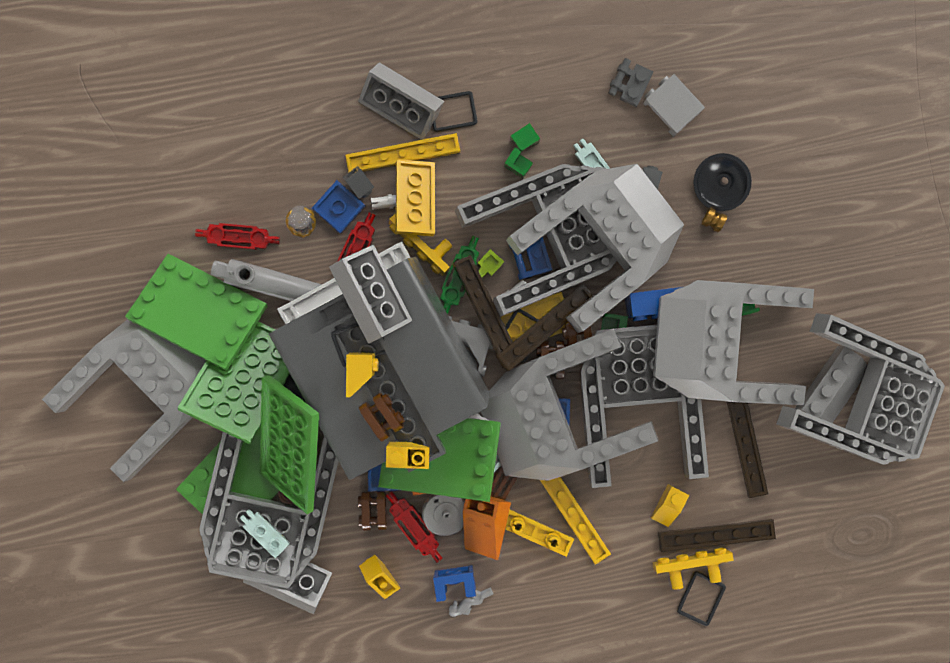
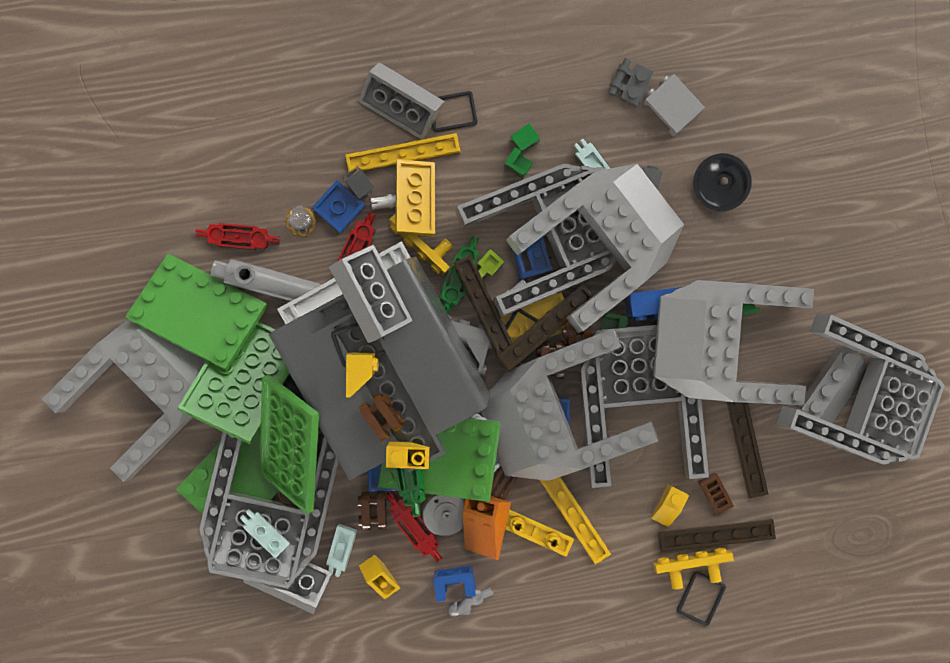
(341, 549): none -> light aqua hinge
(411, 488): none -> green piece
(706, 481): none -> reddish brown slope
(714, 220): pearl gold wheel -> none

